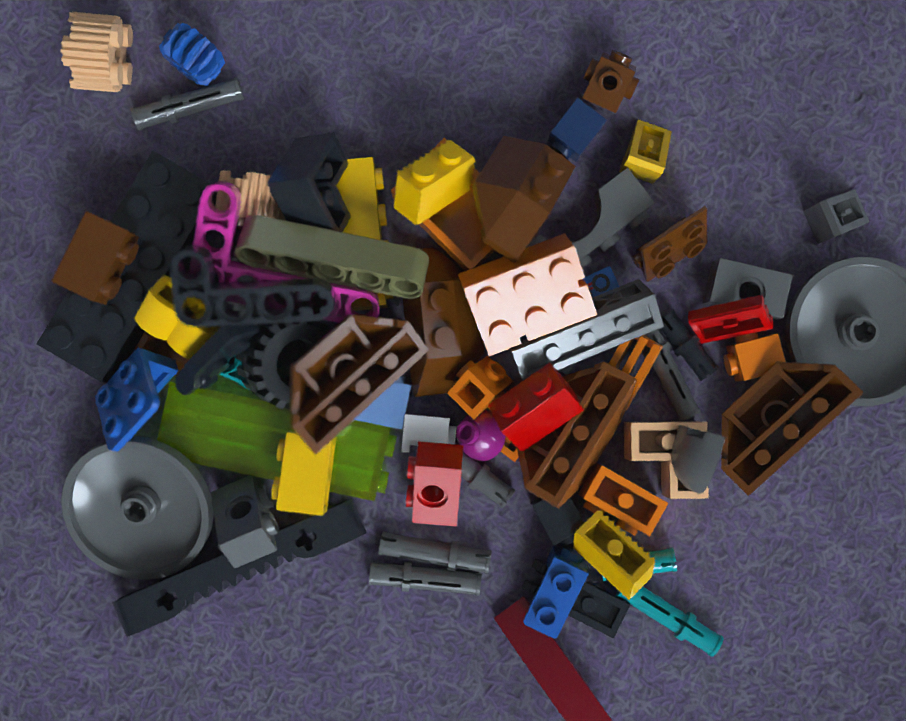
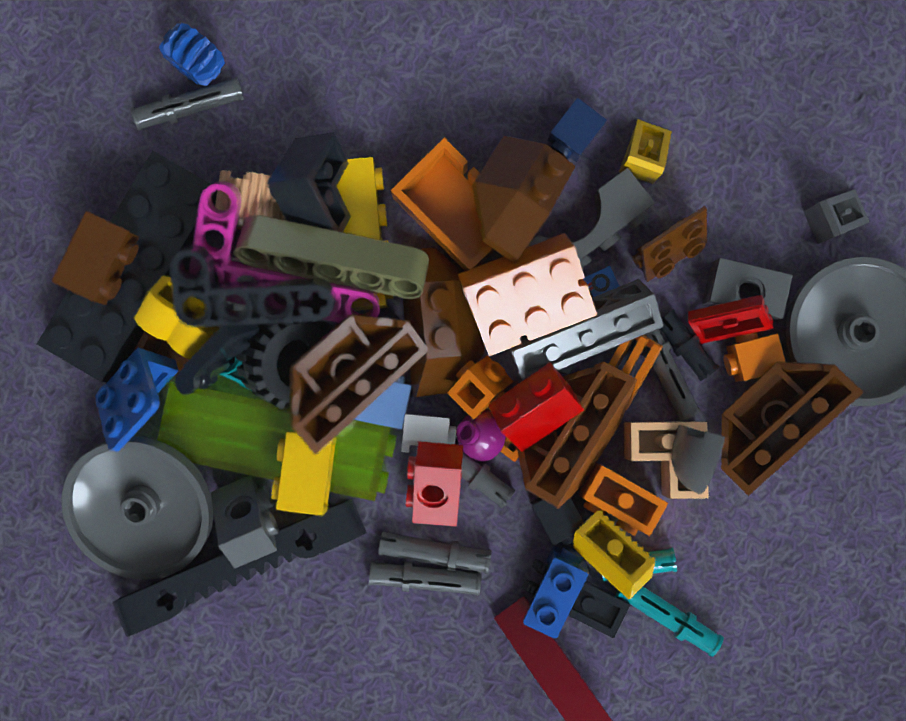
(97, 52): light nougat brick -> none
(433, 182): yellow brick -> none
(610, 94): reddish brown brick -> none

